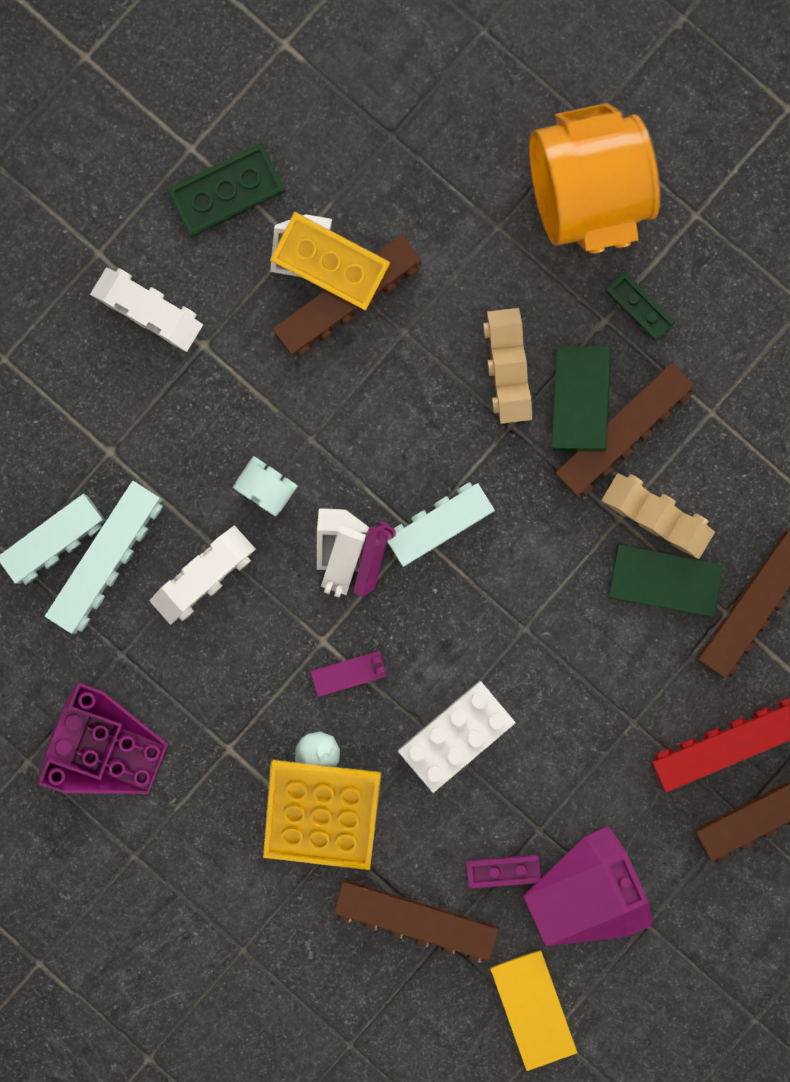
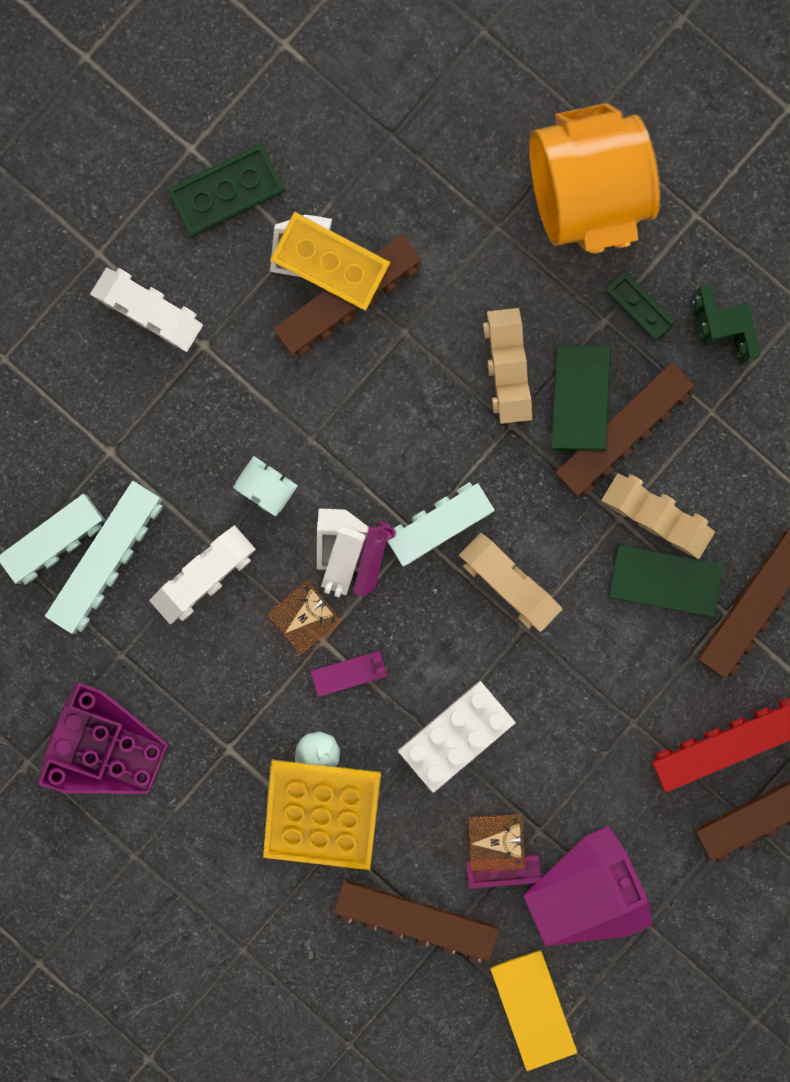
(304, 617): none -> clear orange tile
(497, 843): none -> clear orange tile
(516, 588): none -> tan brick
(725, 325): none -> dark green bracket

